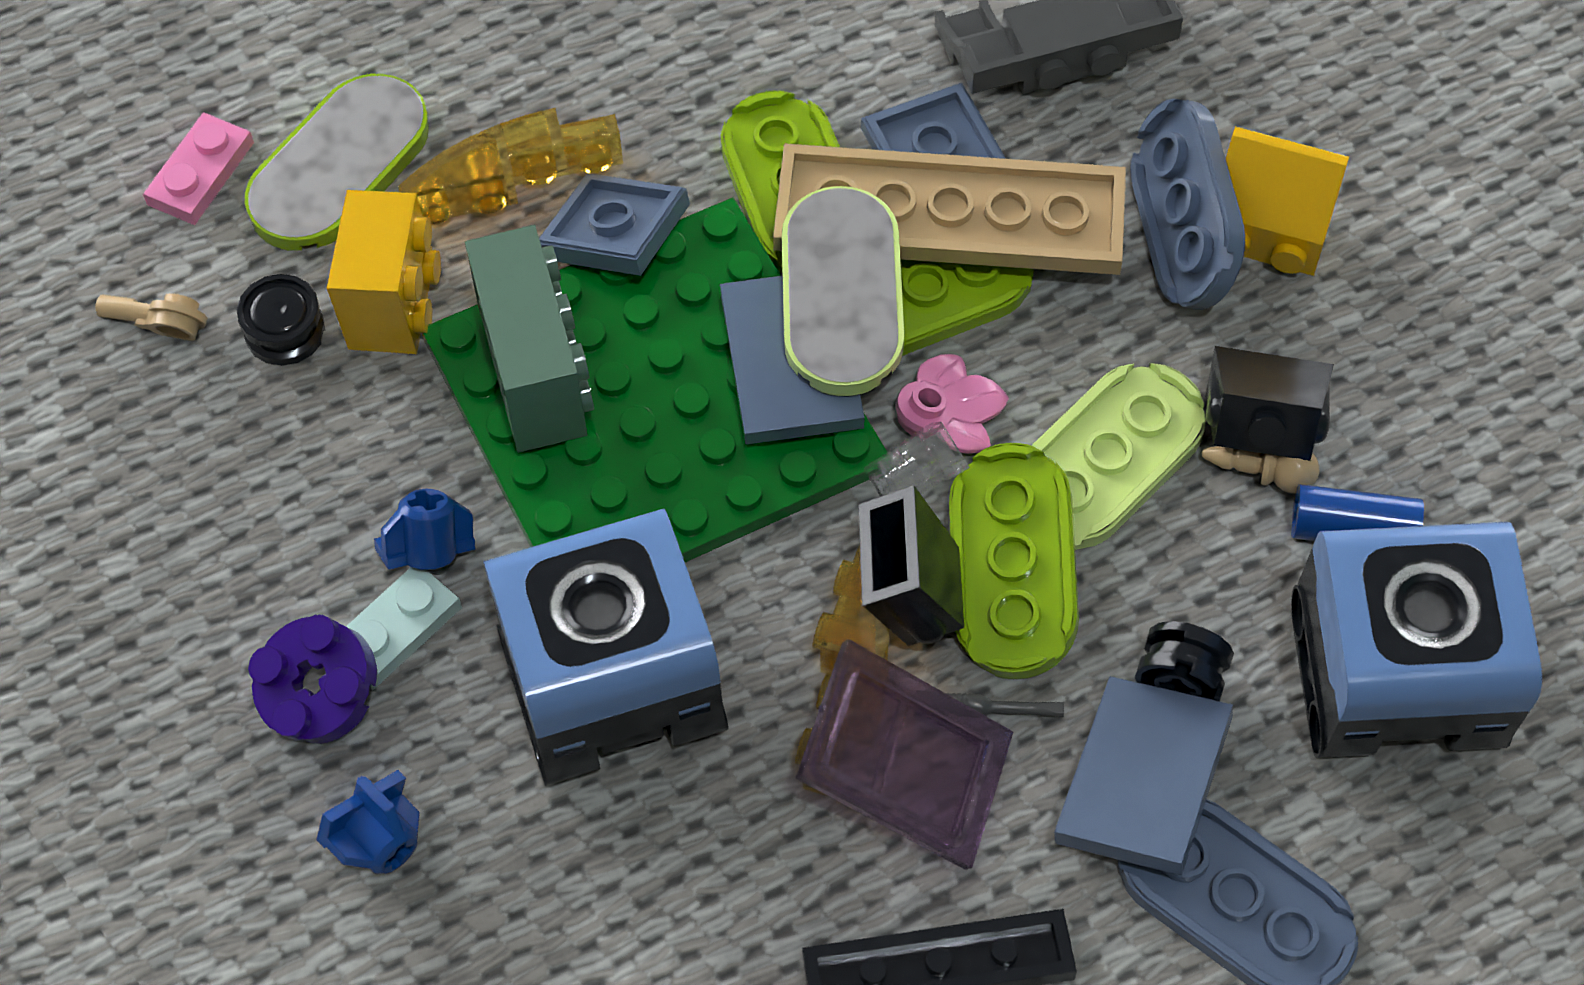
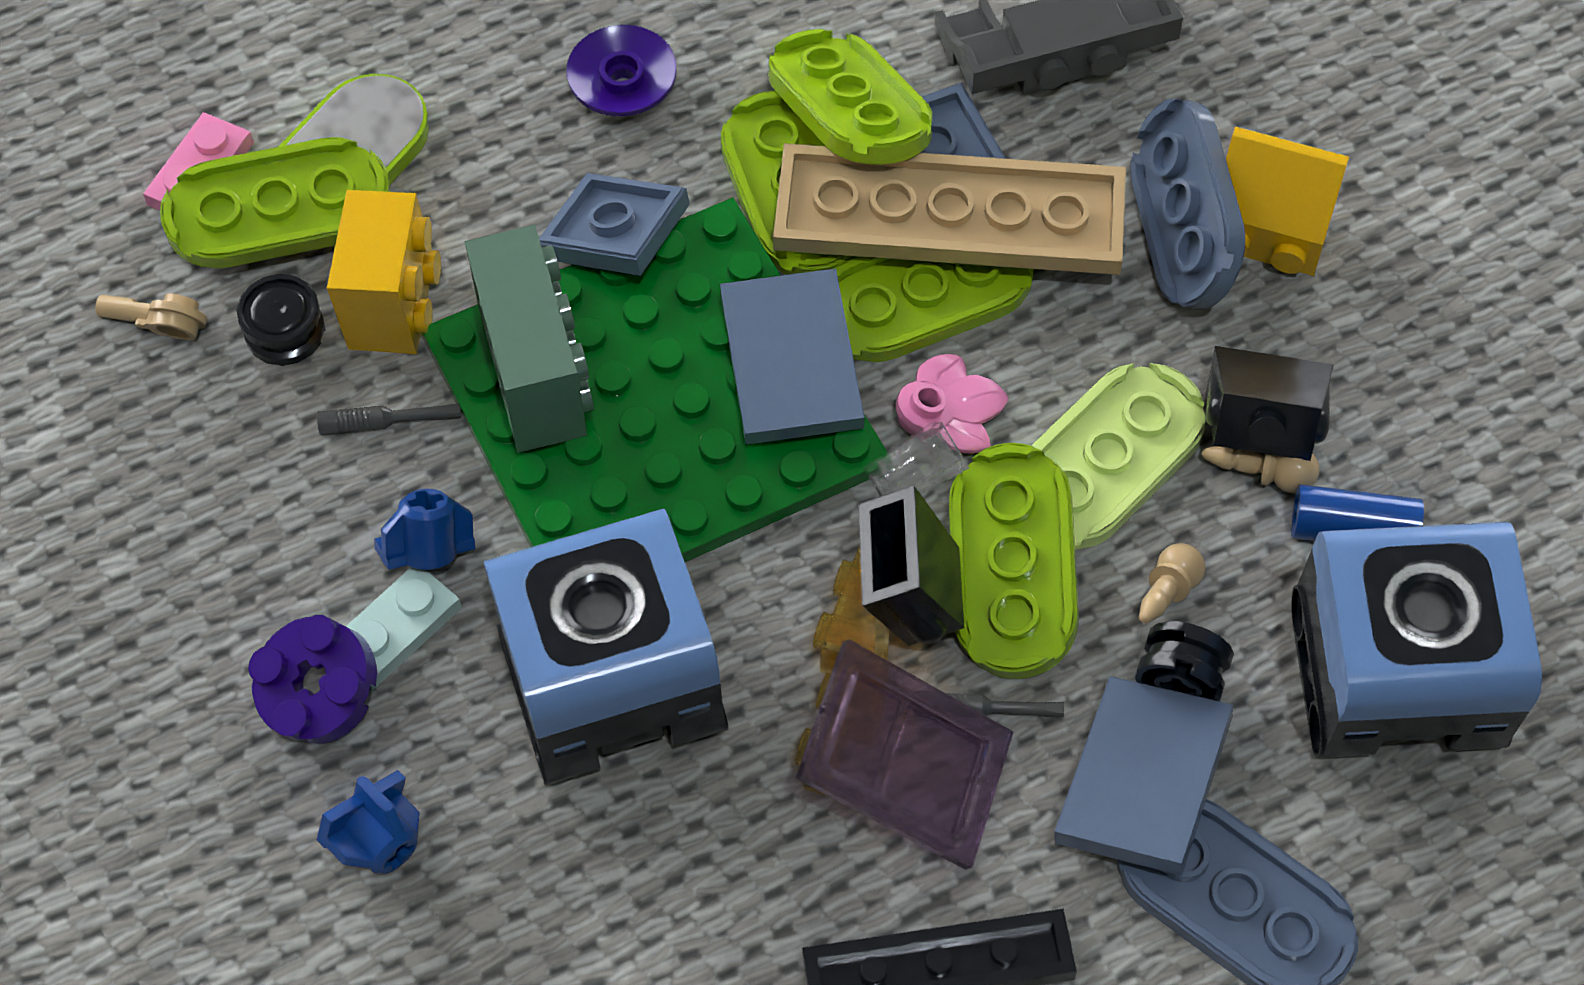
(266, 201): none -> lime tile
(377, 417): none -> dark grey piece
(530, 149): clear yellow slope -> none
(618, 54): none -> dark purple dish
(842, 290): flat silver tile -> none
(850, 97): none -> lime tile
(1175, 574): none -> tan bar

